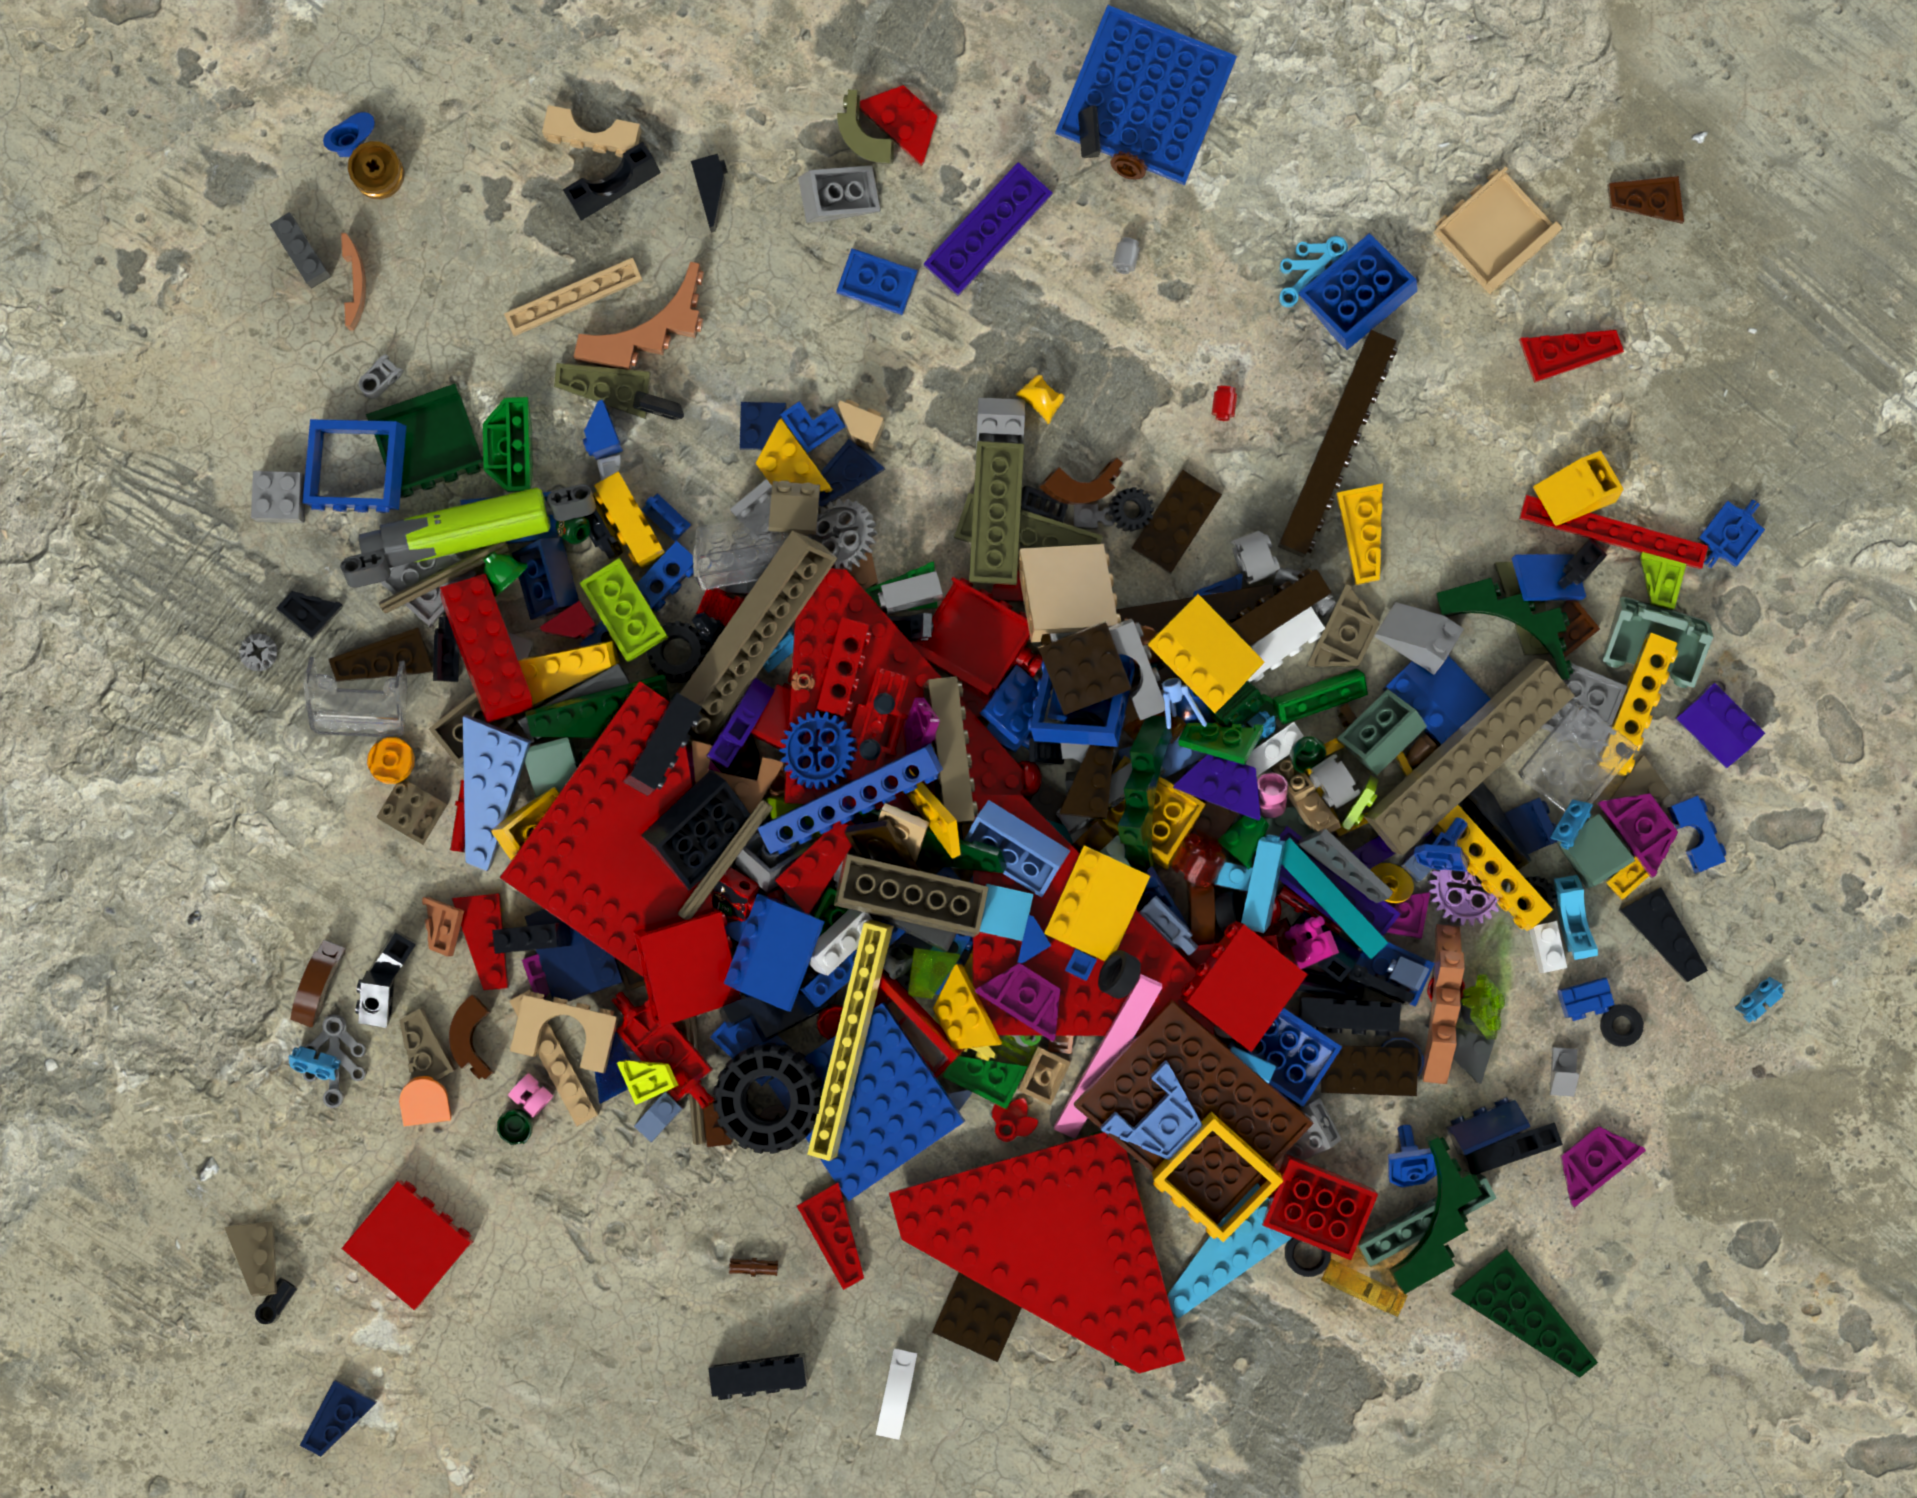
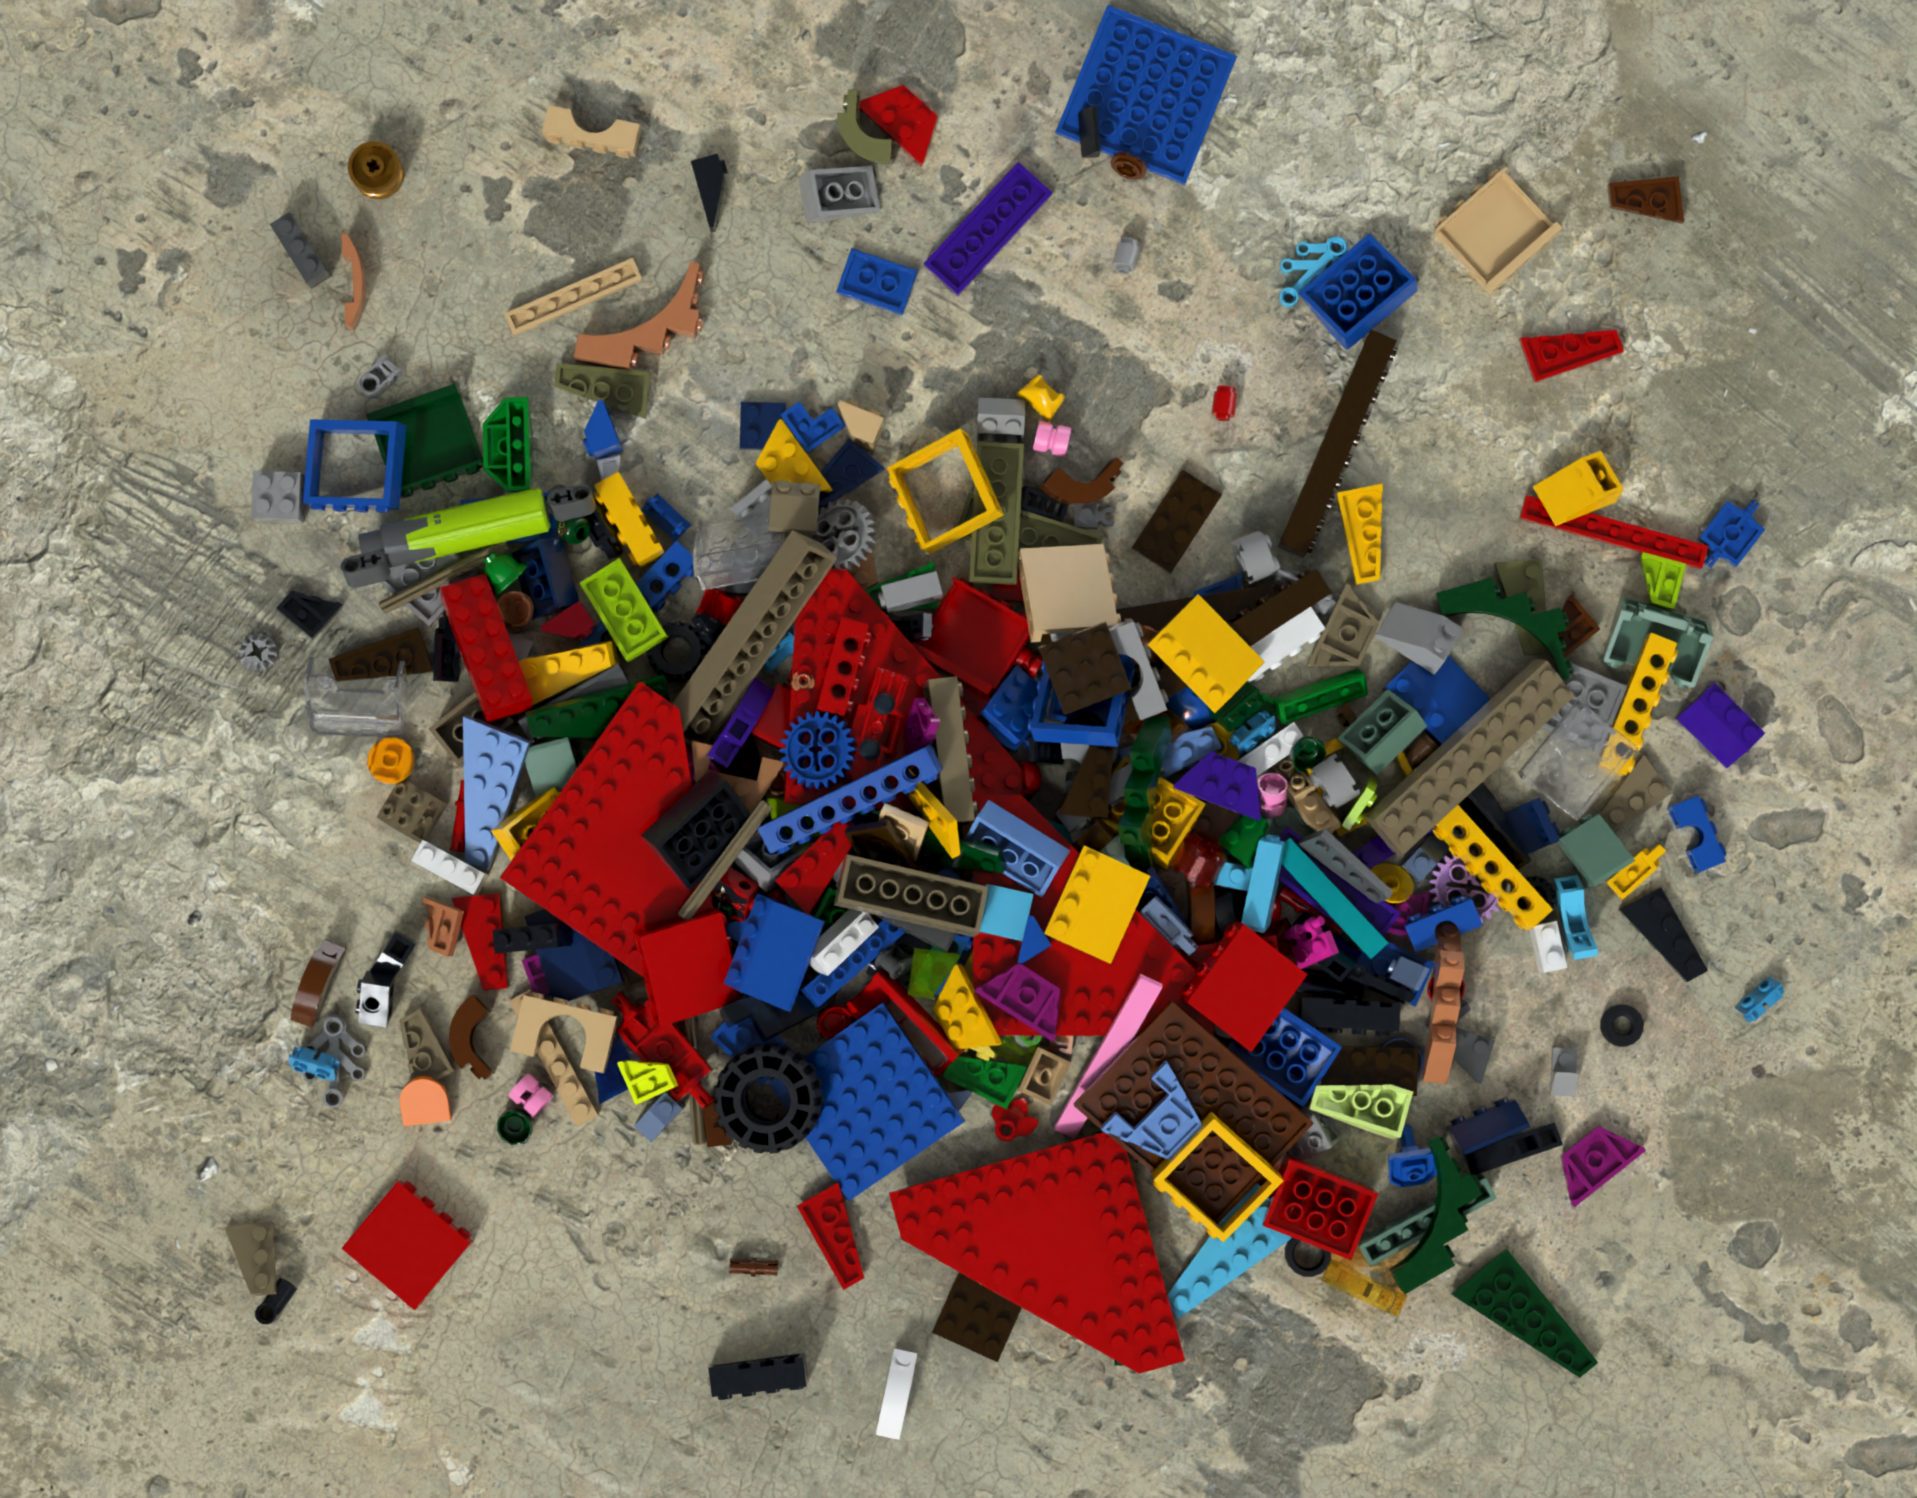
(336, 1415): dark blue wing -> none
(349, 134): blue piece -> none
(449, 867): none -> white brick
(515, 608): none -> nougat hair
(634, 170): black arch -> none
(658, 406): black slope -> none
(663, 745): black wedge -> none
(850, 1039): light yellow brick -> none
(905, 499): none -> yellow window
(1052, 438): none -> bright pink wheel
(1080, 964): blue plate -> none
(1119, 974): black tyre -> none
(1143, 503): black tyre -> none
(1173, 693): light blue plant -> none
(1228, 743): green wing -> none
(1259, 1066): dark azure slope -> none
(1368, 1107): none -> yellowish green wedge
(1422, 927): none -> blue arch
(1444, 852): blue piece -> none
(1482, 1006): clear neon green piece -> none
(1540, 575): blue tile -> none
(1571, 822): dark azure hinge -> none
(1582, 564): black hinge -> none
(1586, 998): blue brick -> none
(1642, 828): magenta wing -> none

